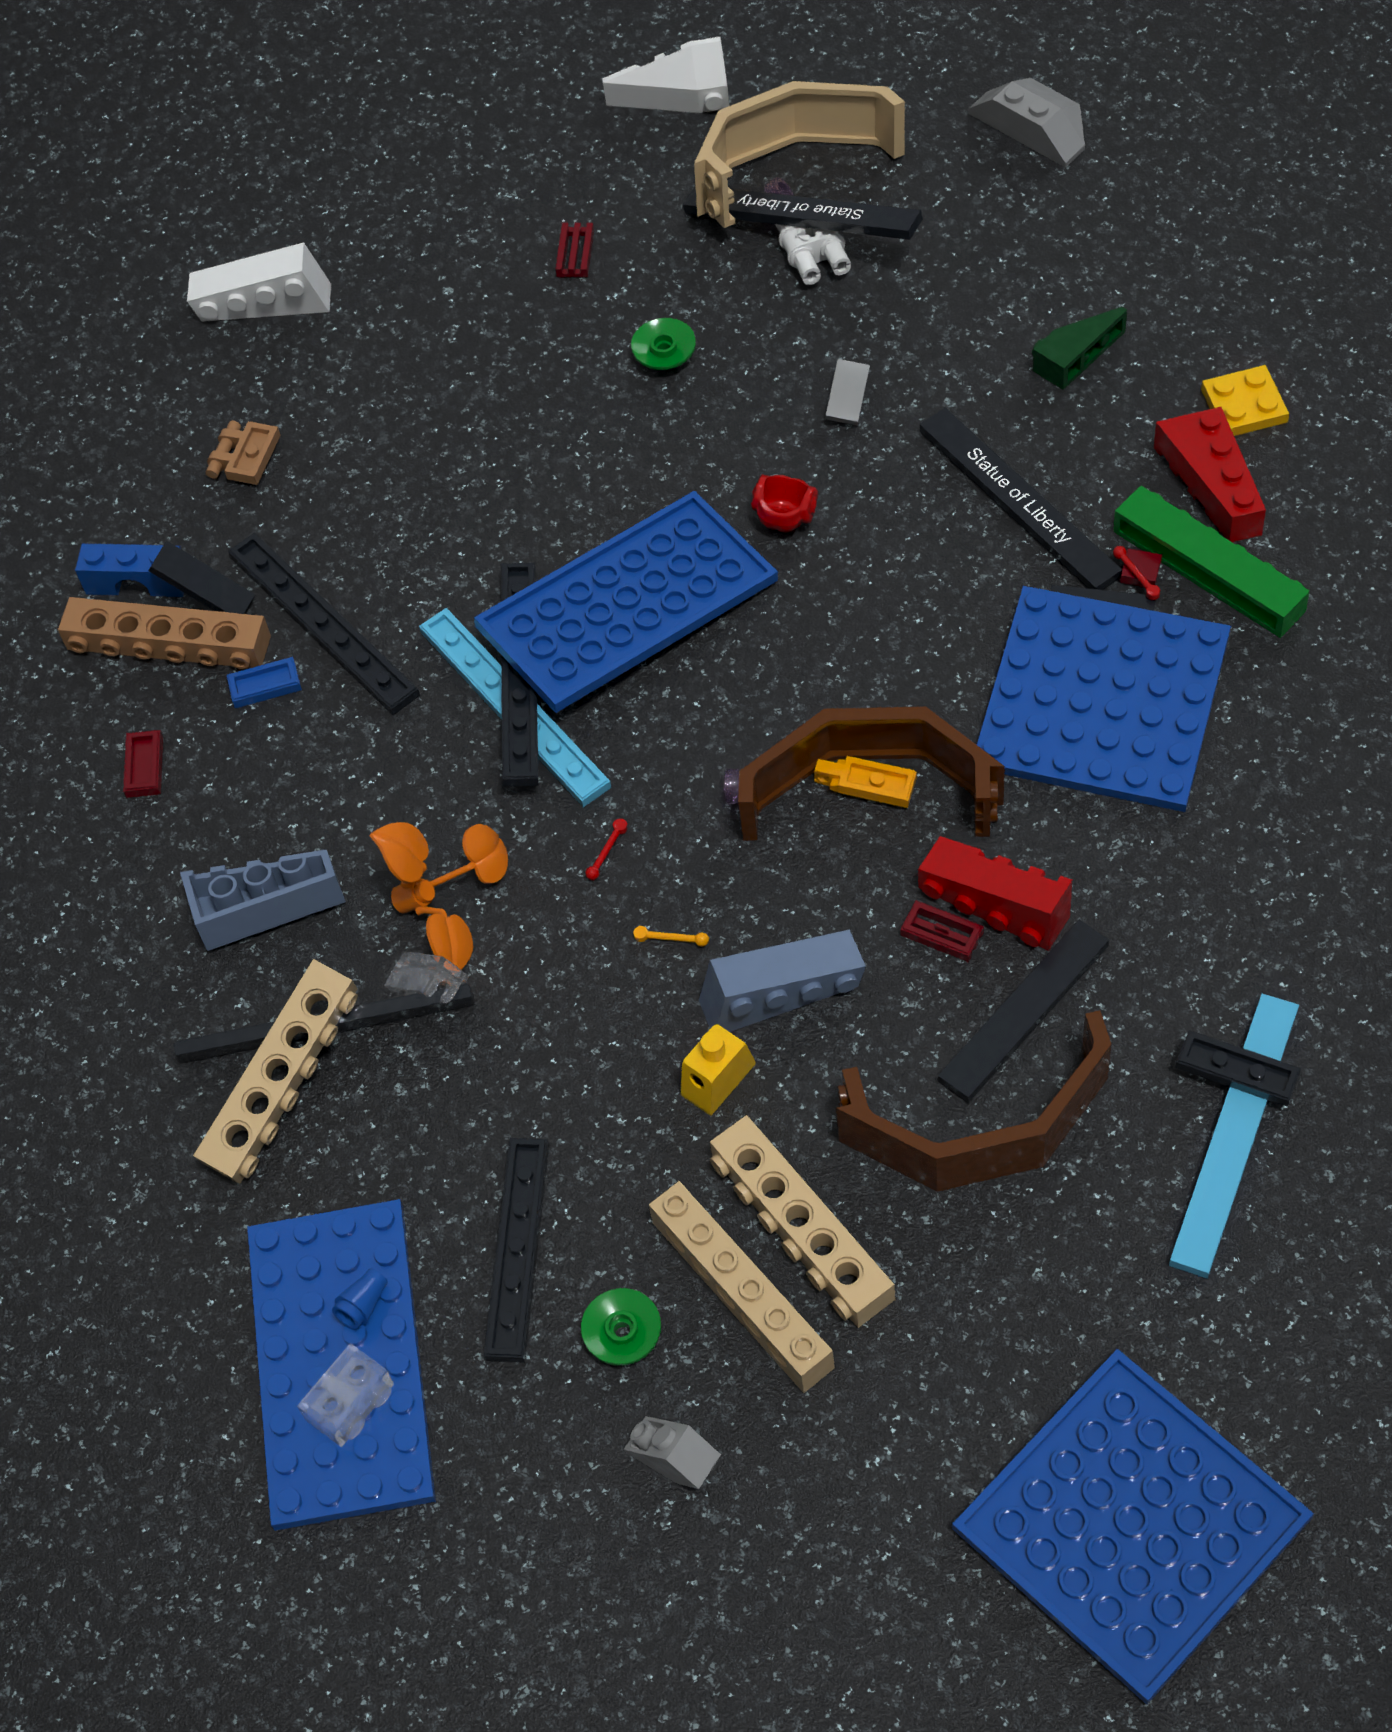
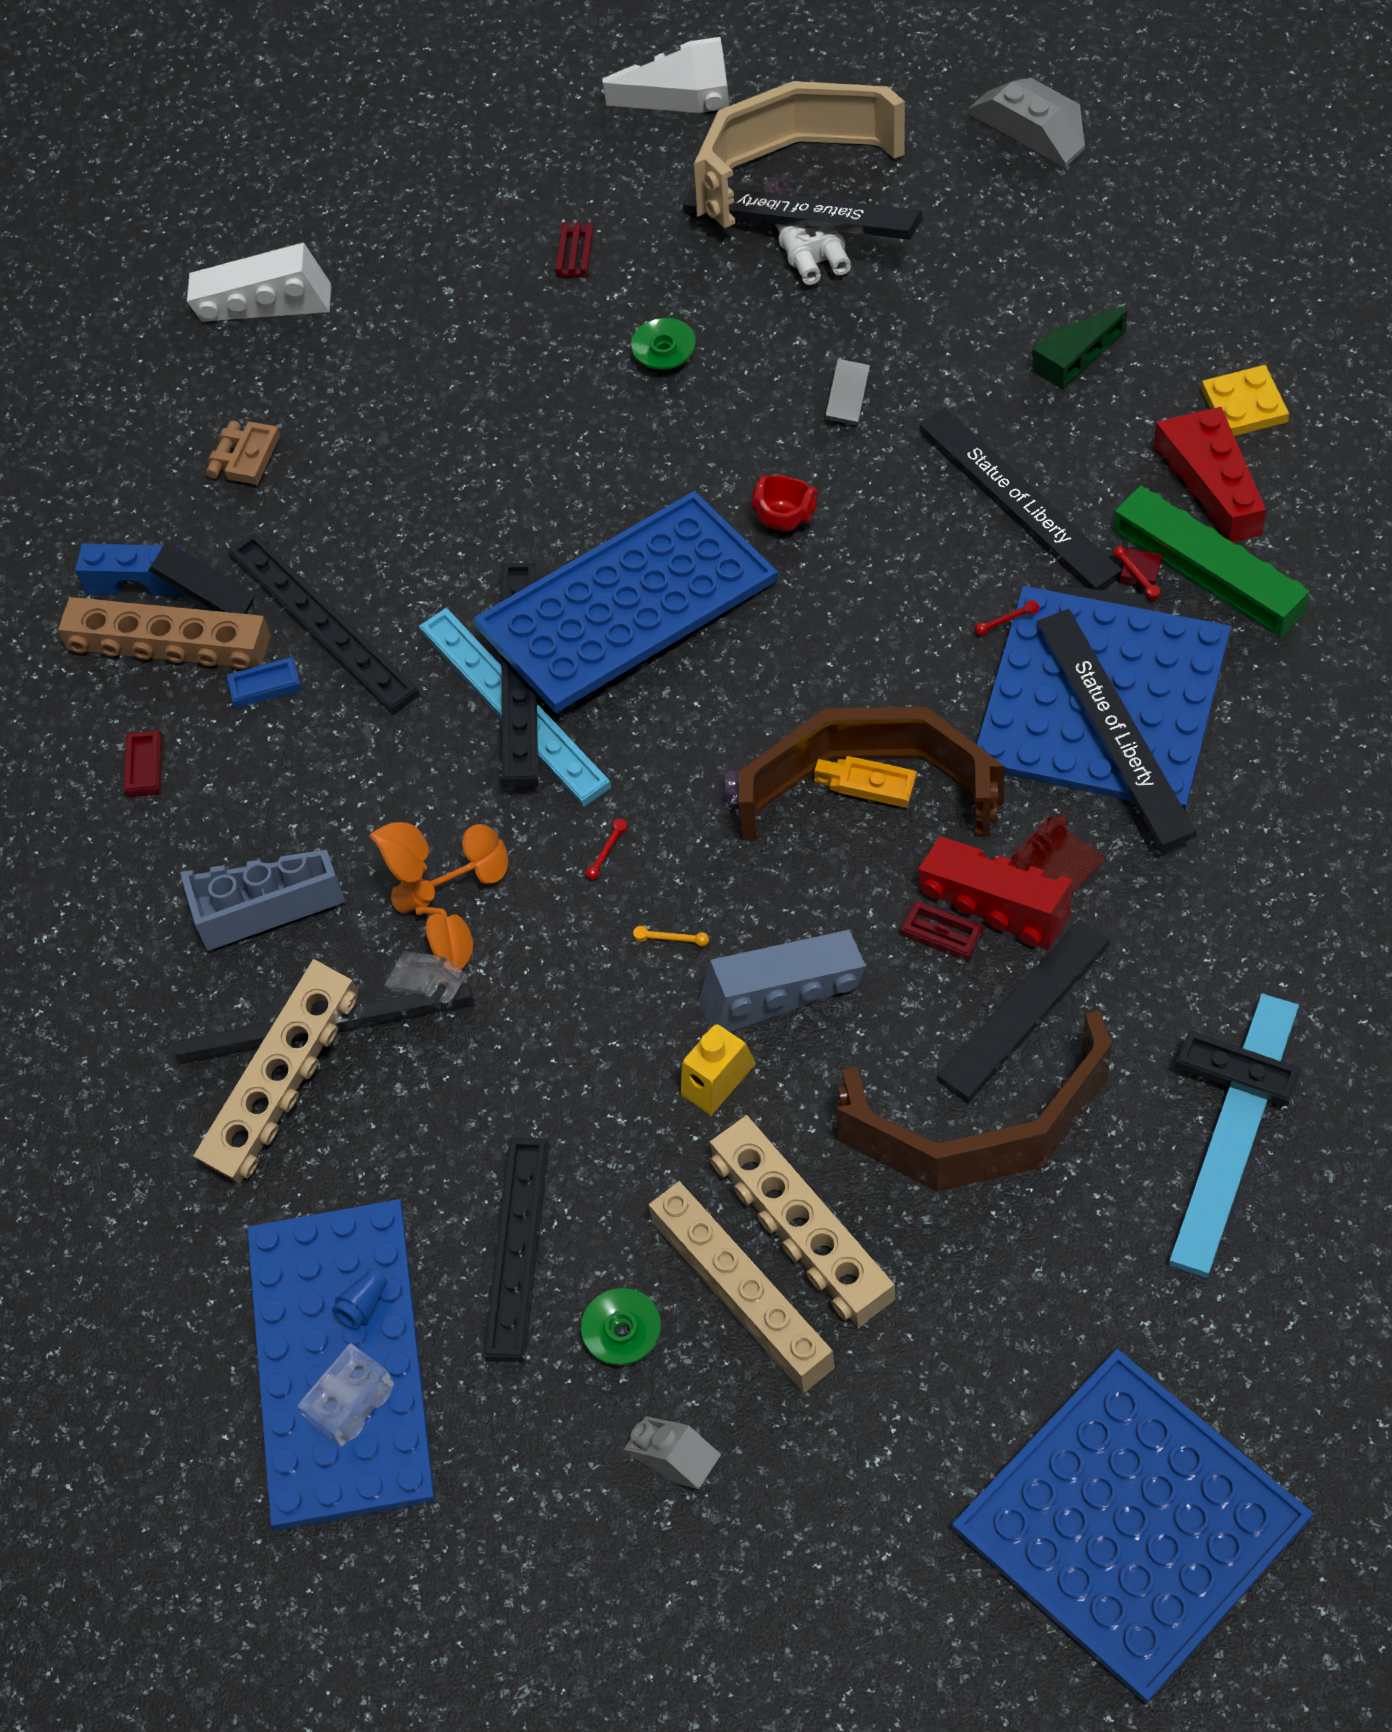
(1030, 607): none -> red hinge
(1057, 853): none -> clear red hinge
(1116, 730): none -> black tile

